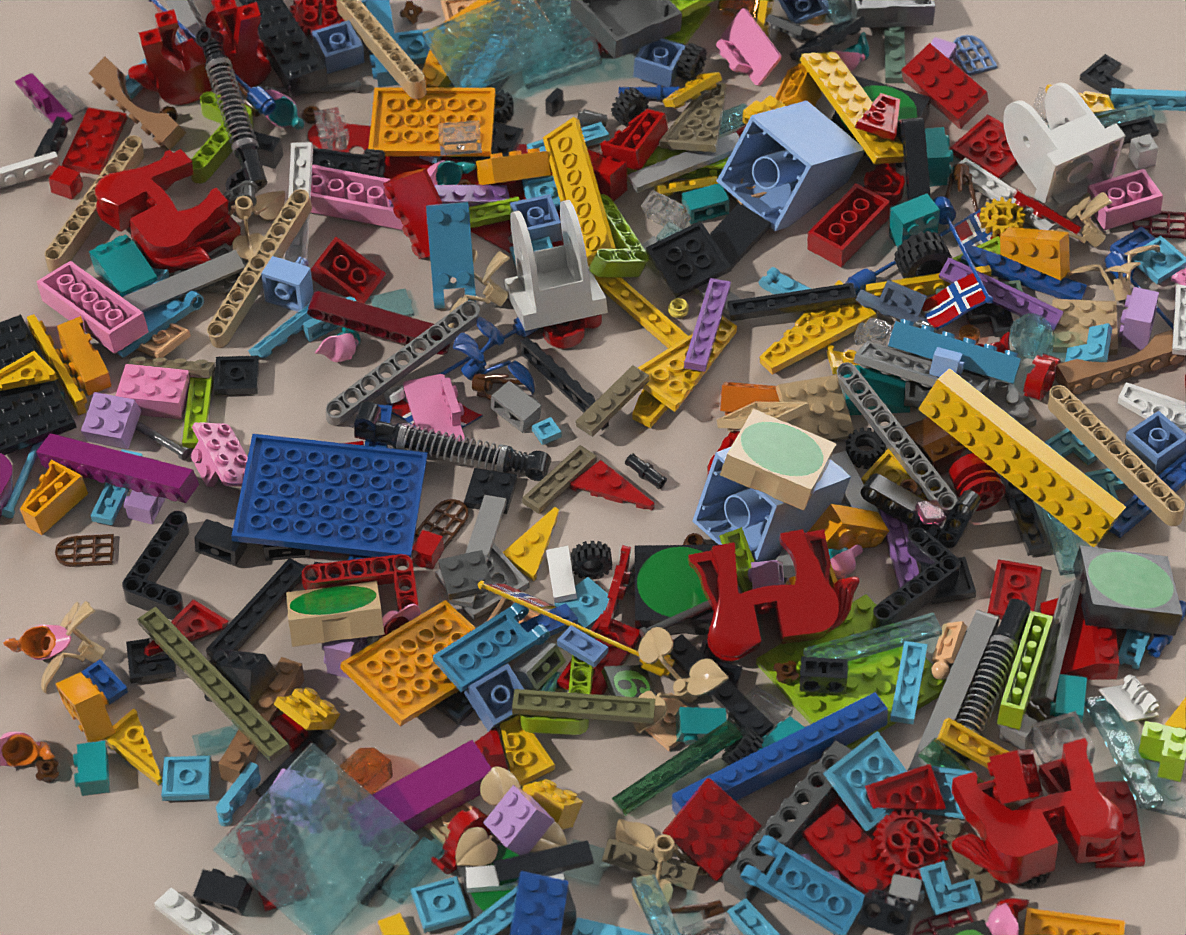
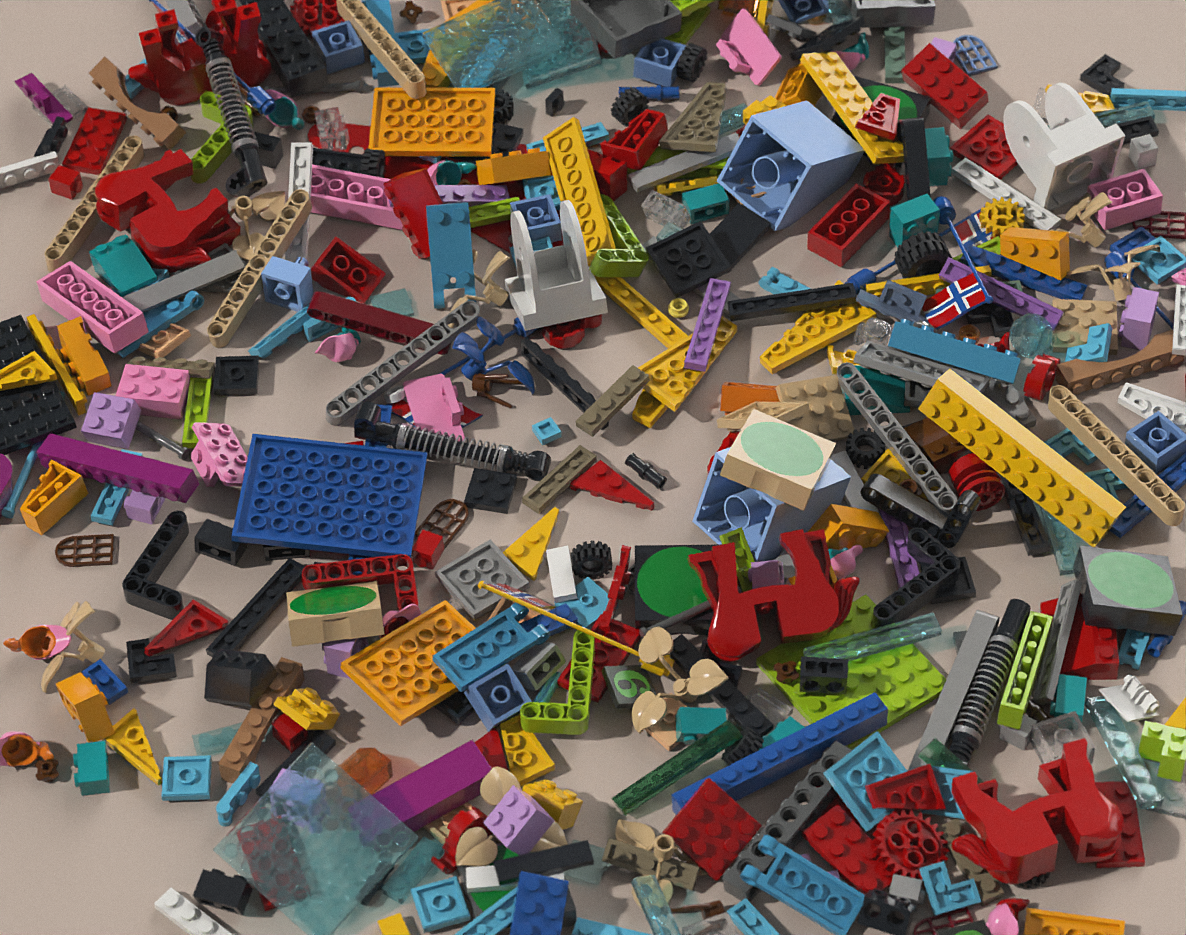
(213, 684): olive plate -> none
(246, 188): dark grey piece -> none
(460, 138): clear brick -> none
(463, 574): dark grey plate -> none
(483, 536): light grey tile -> none
(516, 406): light grey brick -> none
(582, 646): medium blue plate -> none
(583, 706): olive plate -> none
(589, 117): dark grey cone -> none
(693, 88): yellow wing -> none
(694, 539): reddish brown plate -> none
(908, 682): medium azure plate -> none
(930, 512): clear pink tile -> none
(945, 359): light blue brick -> none
(947, 648): light nougat plate -> none
(960, 176): reddish brown plant -> none
(968, 742): yellow plate -> none
(1014, 581): red tile -> none
(1015, 776): red brick -> none
(1044, 211): red wing -> none

